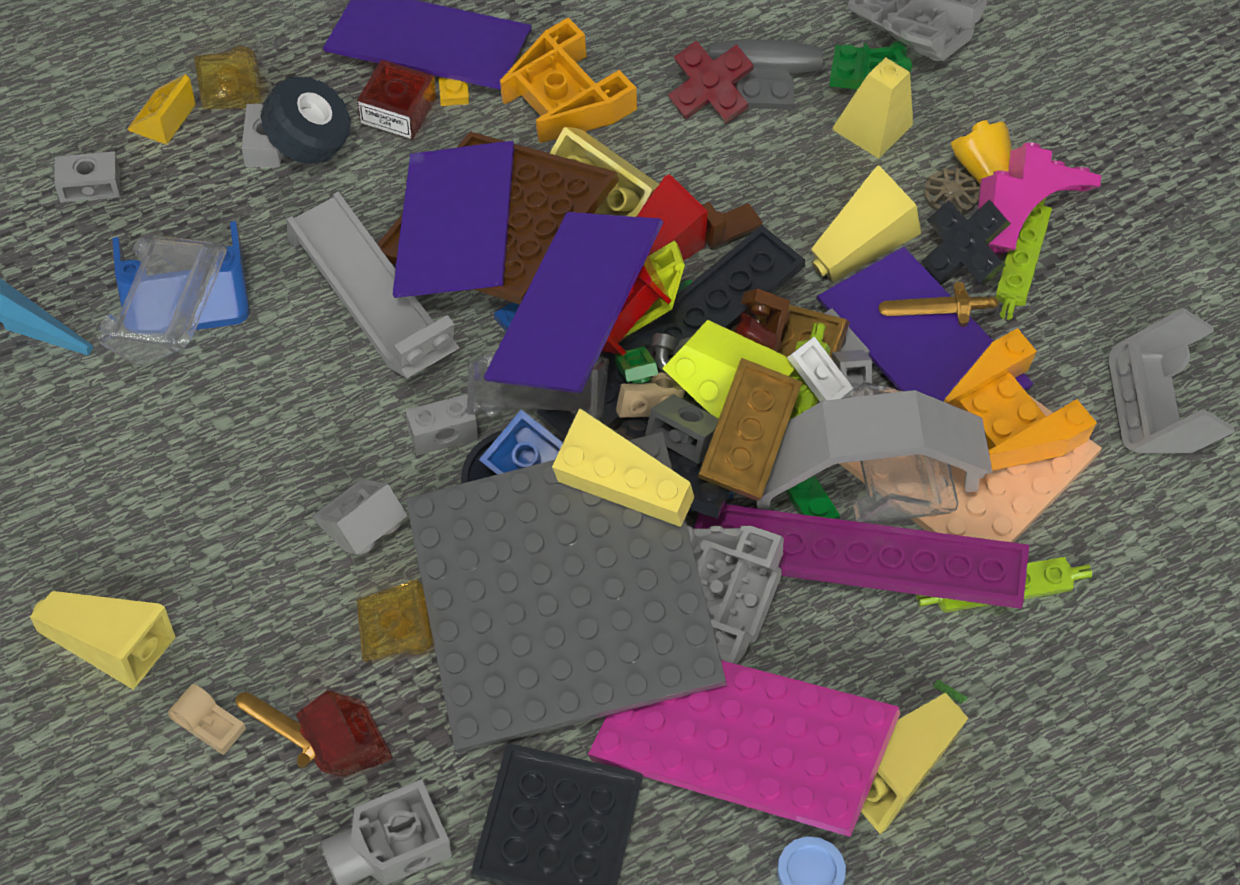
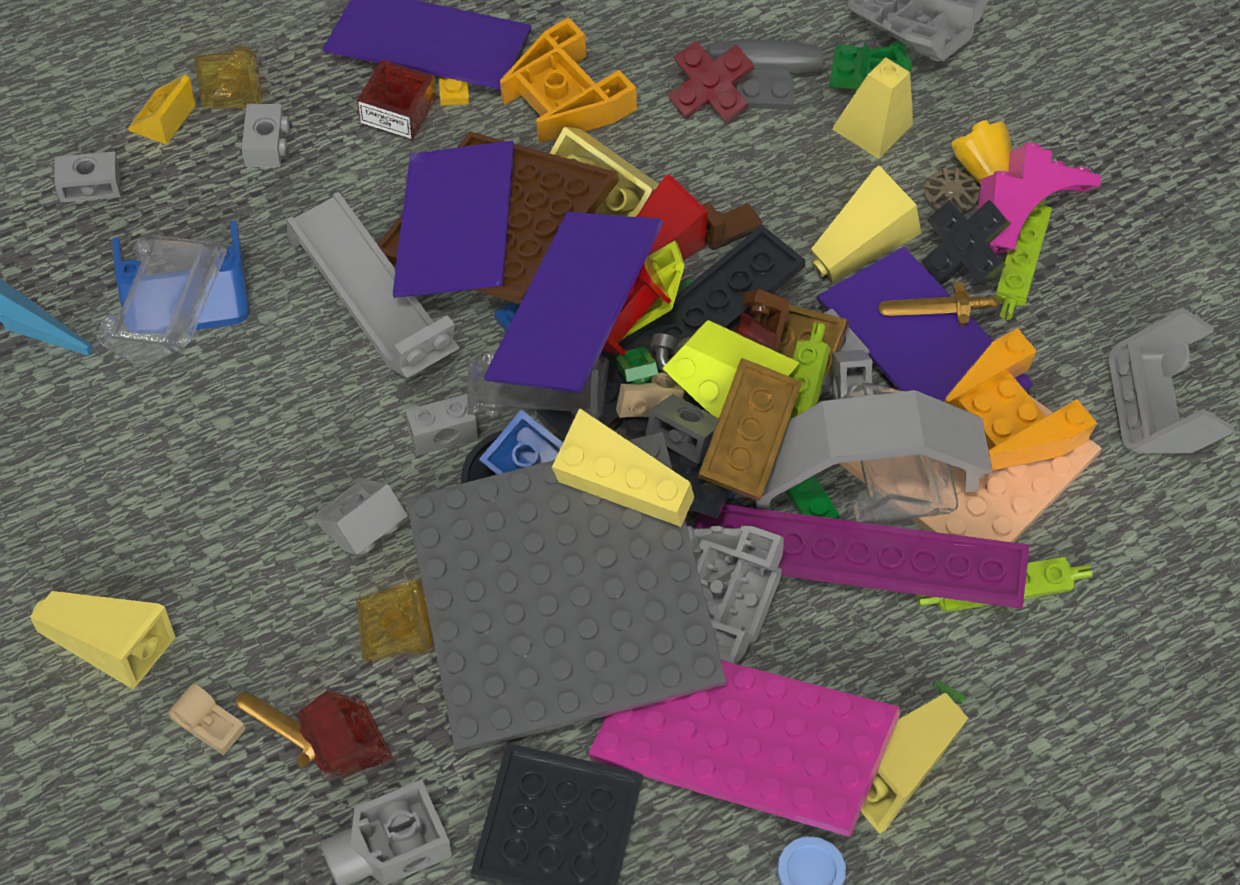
(305, 120): black wheel -> none
(819, 371): white plate -> none

